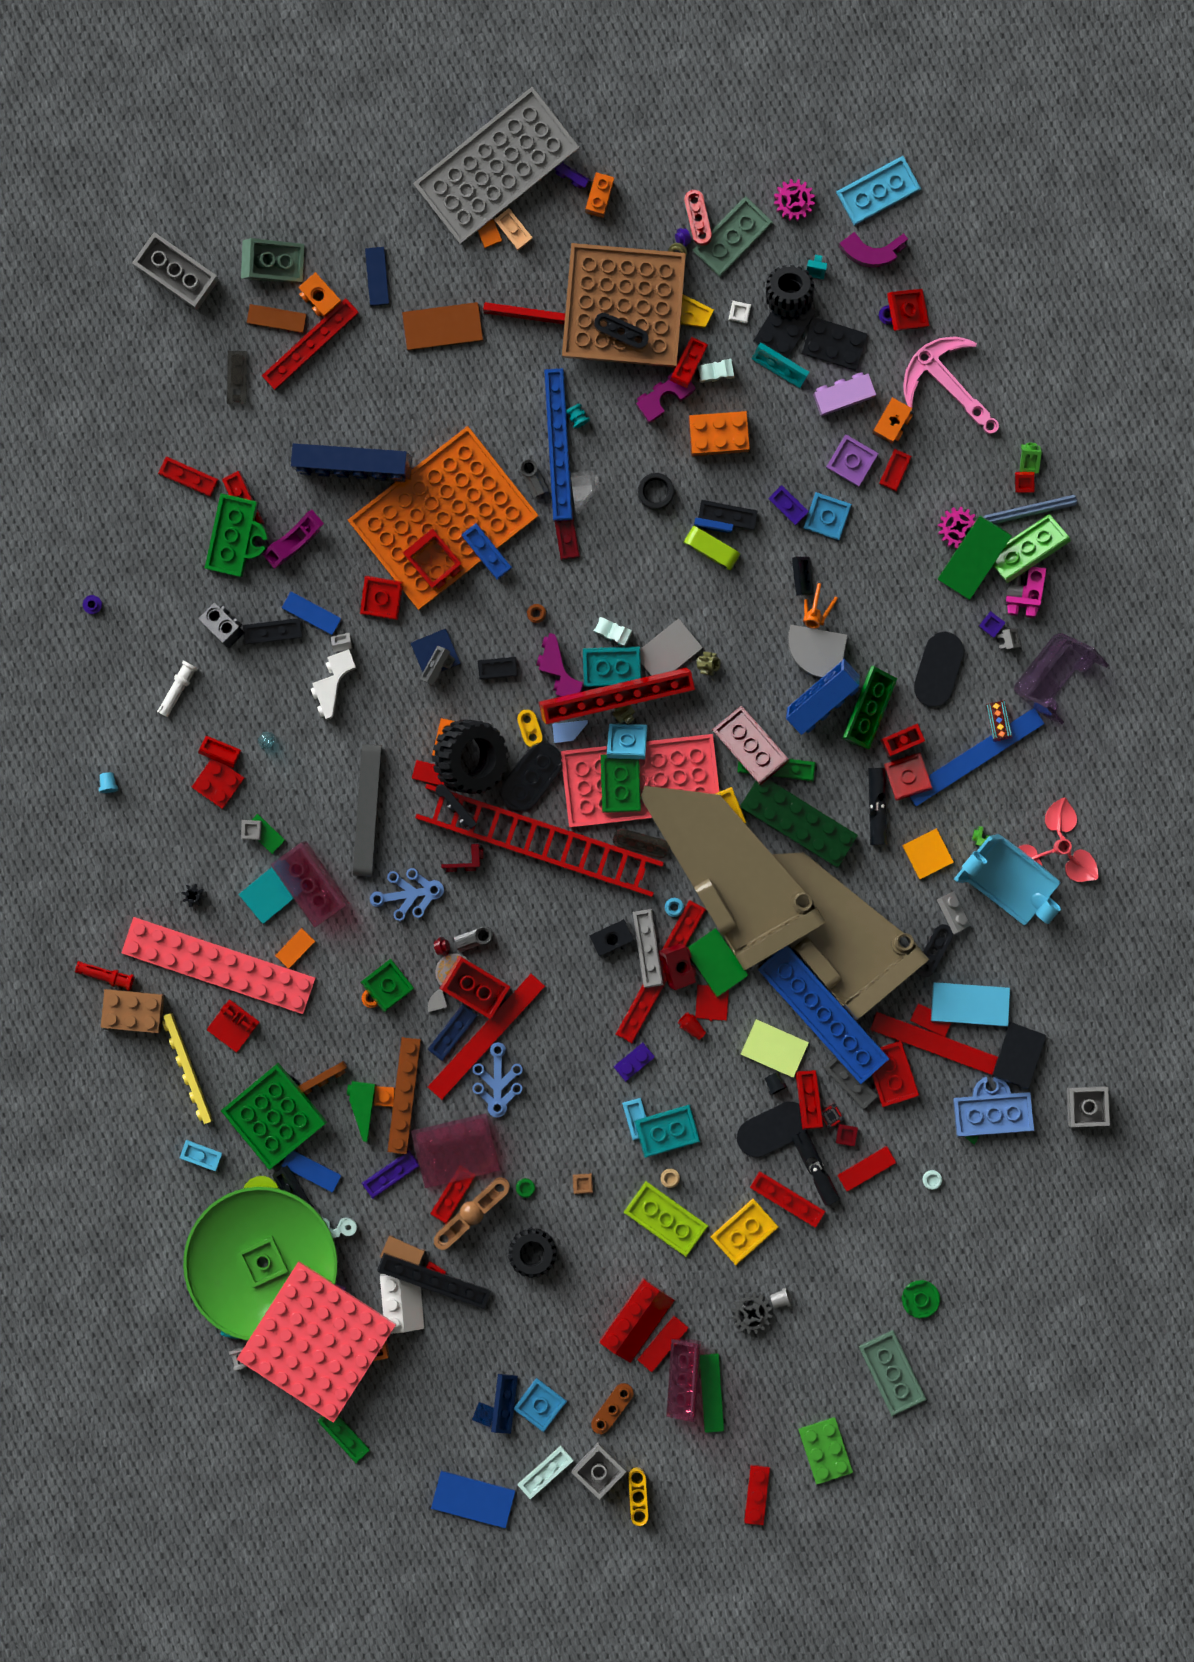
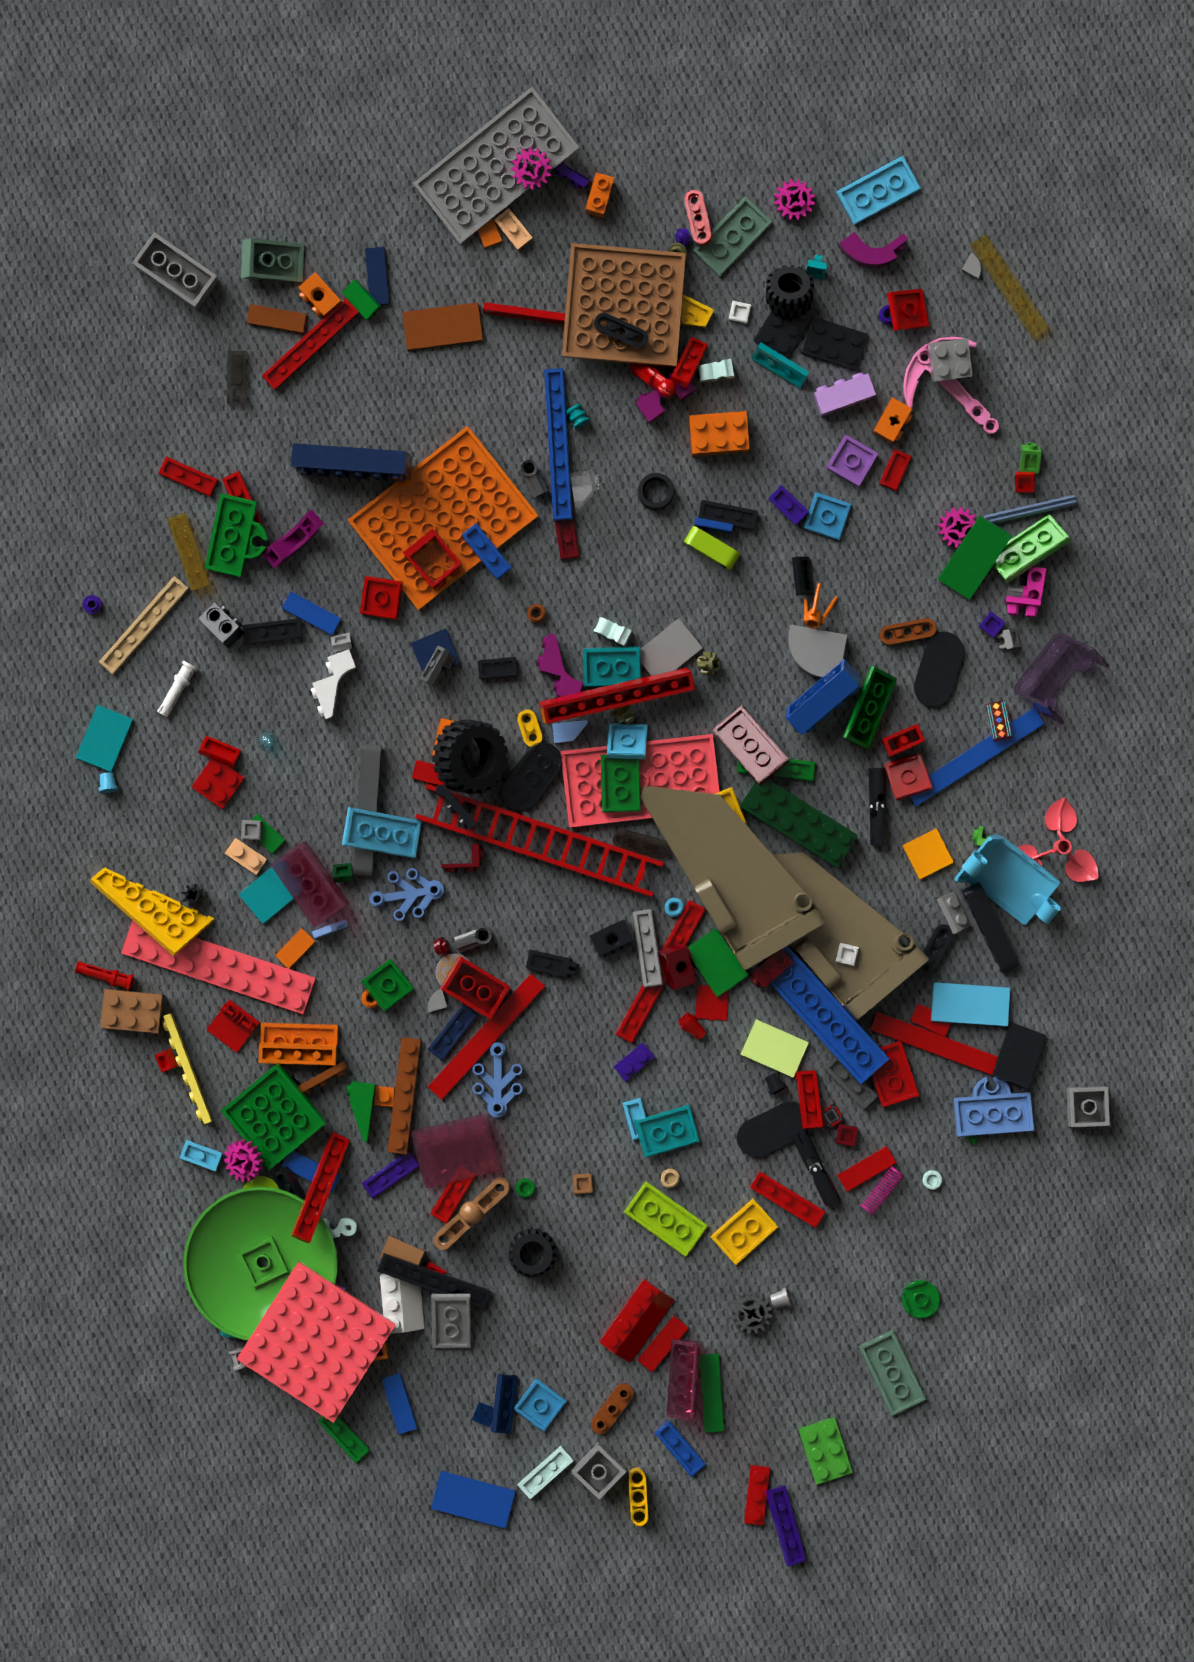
(104, 738): none -> teal tile
(143, 625): none -> tan tile
(155, 913): none -> yellow wing
(166, 1060): none -> red plate
(188, 552): none -> clear yellow plate
(243, 1151): none -> dark pink gear
(246, 856): none -> light nougat plate
(298, 1043): none -> orange slope
(320, 1187): none -> red plate
(330, 929): none -> light blue tile
(342, 873): none -> dark green tile
(361, 299): none -> green tile
(381, 832): none -> medium azure tile
(399, 1403): none -> blue tile
(451, 1321): none -> light grey tile
(543, 163): none -> dark pink gear
(550, 963): none -> black hinge
(653, 378): none -> red piece
(680, 1448): none -> blue tile
(770, 969): none -> dark red bracket
(785, 1525): none -> dark purple plate
(847, 954): none -> white tile
(892, 1169): none -> dark pink piece
(916, 631): none -> dark orange plate
(950, 359): none -> light grey brick
(972, 266): none -> light grey tile
(990, 927): none -> black beam
(1009, 286): none -> clear yellow tile

